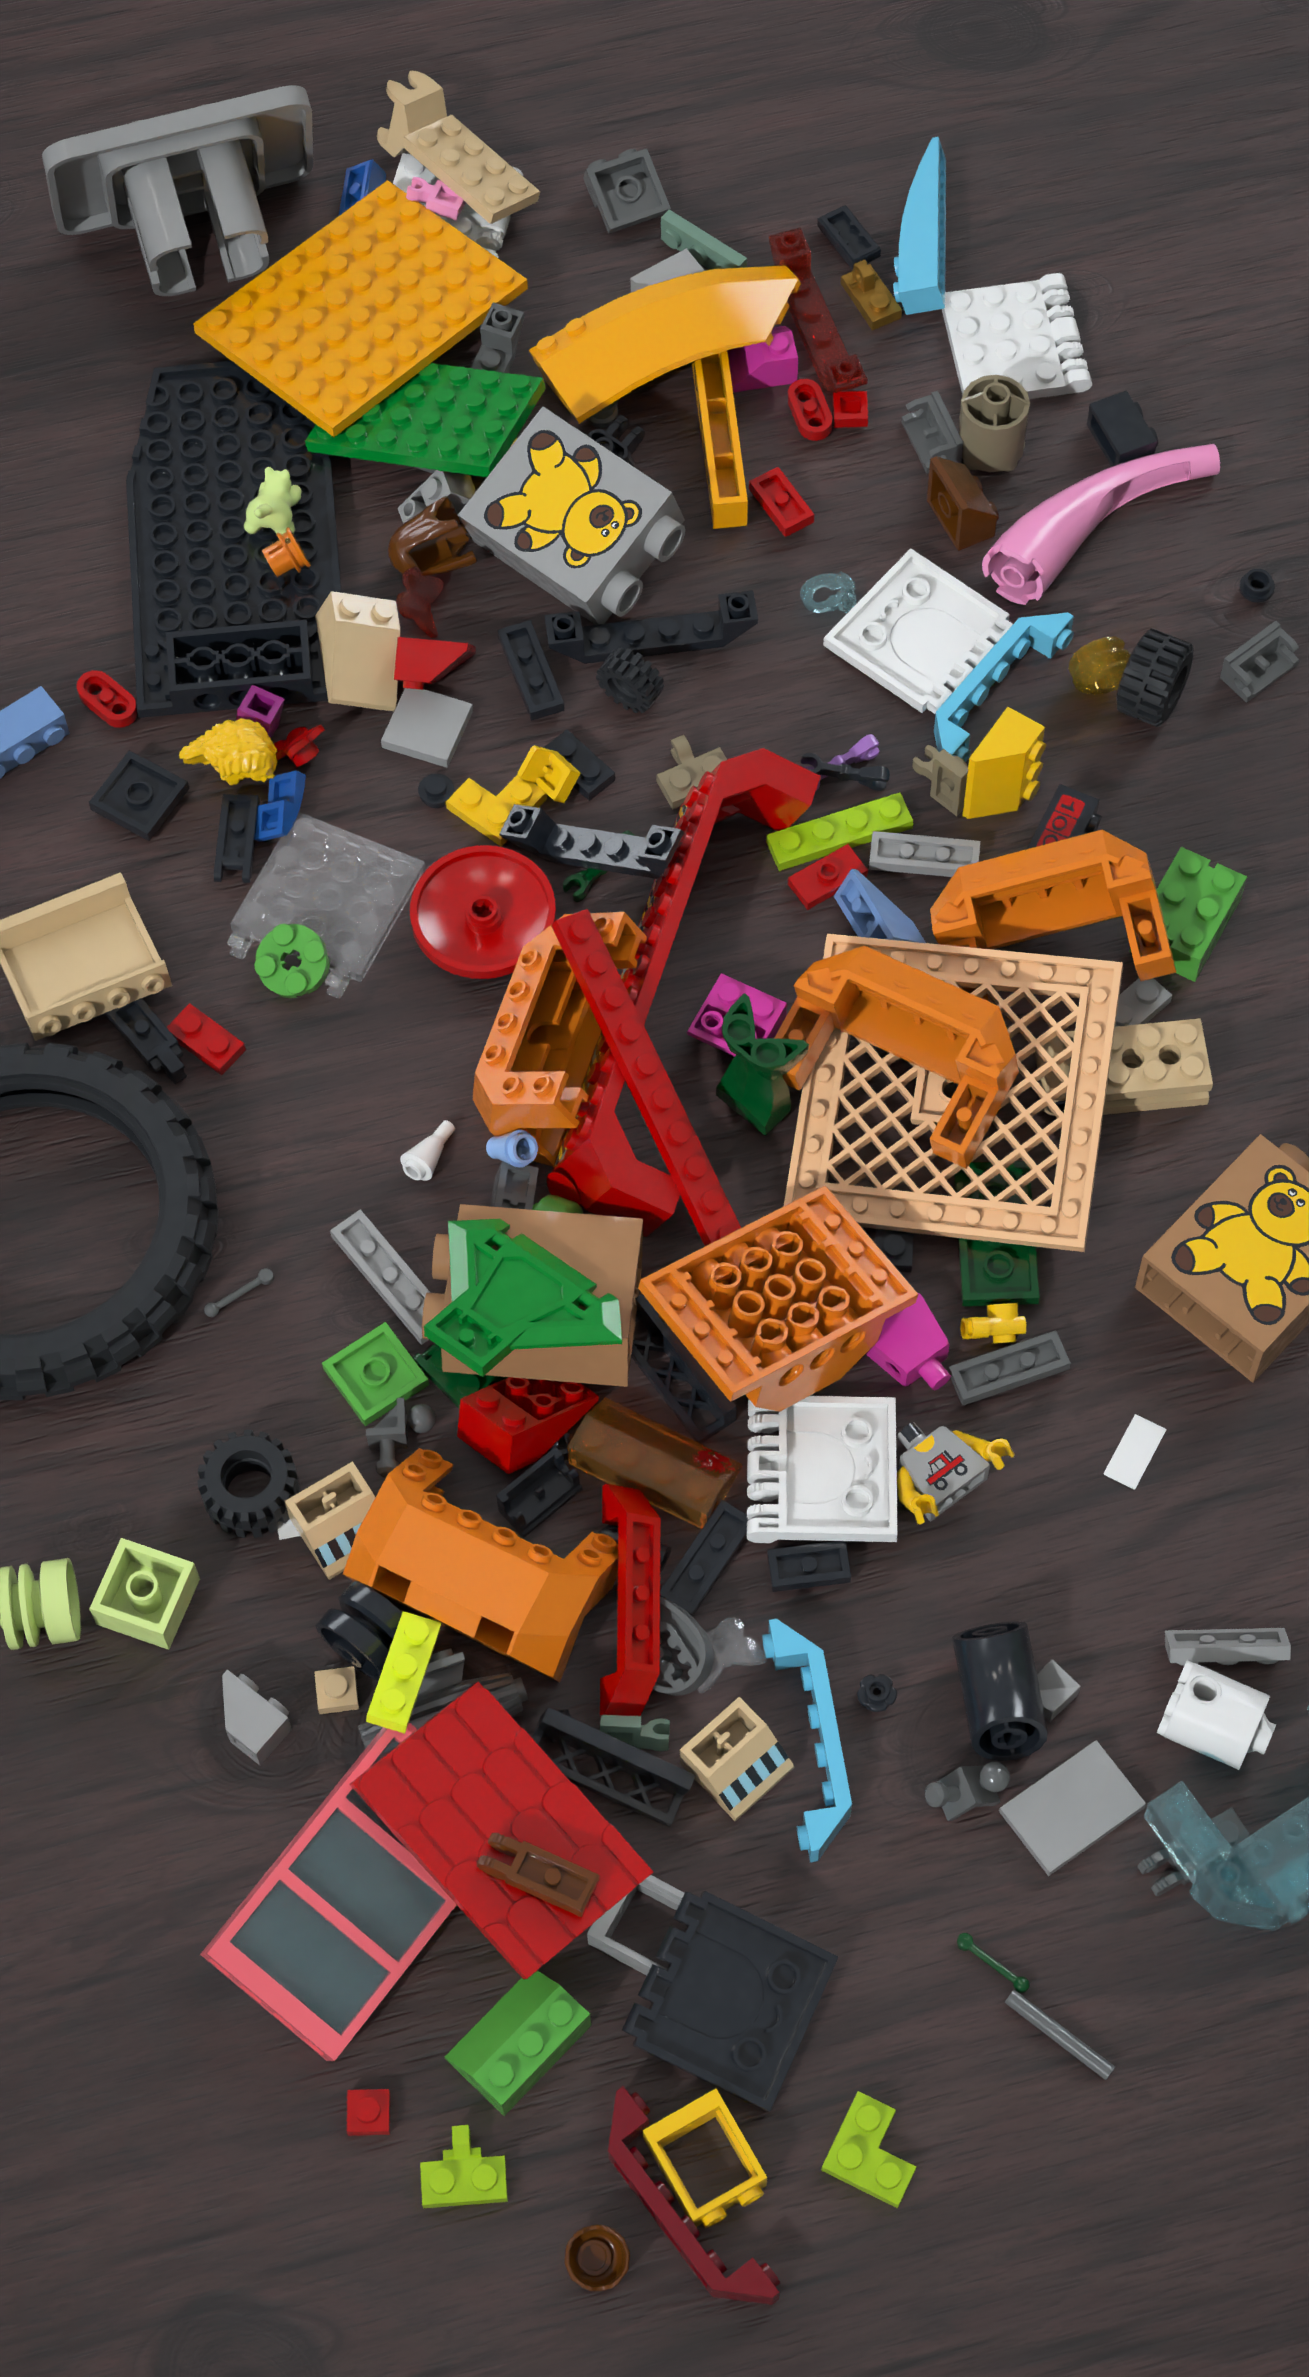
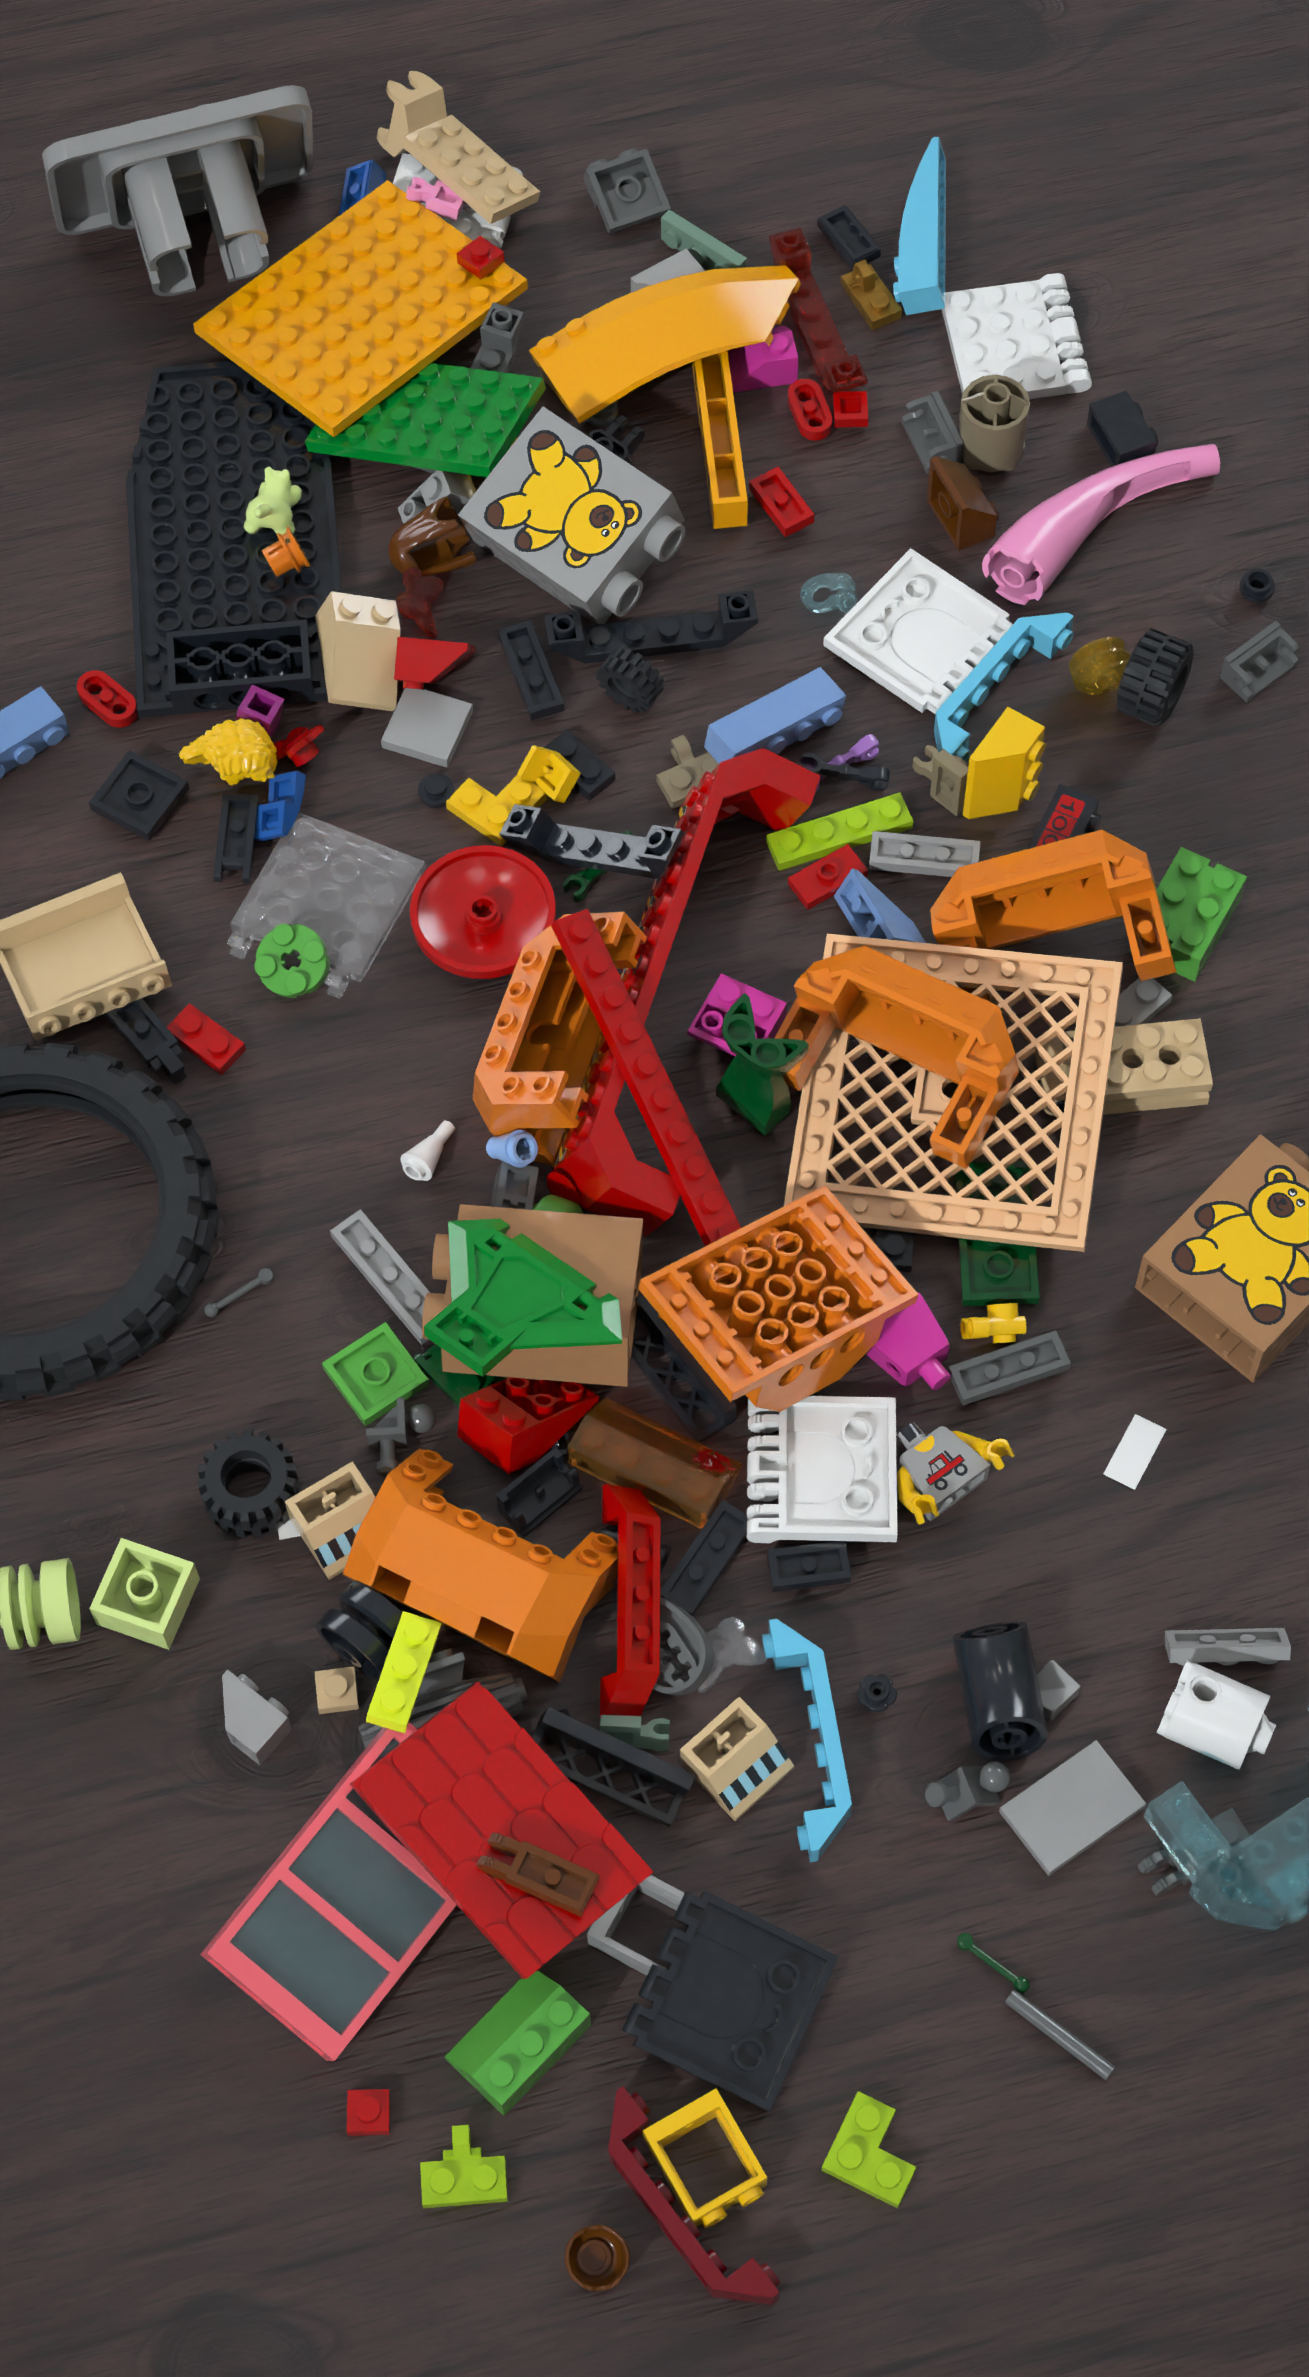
(480, 257): none -> red plate
(778, 718): none -> medium blue brick

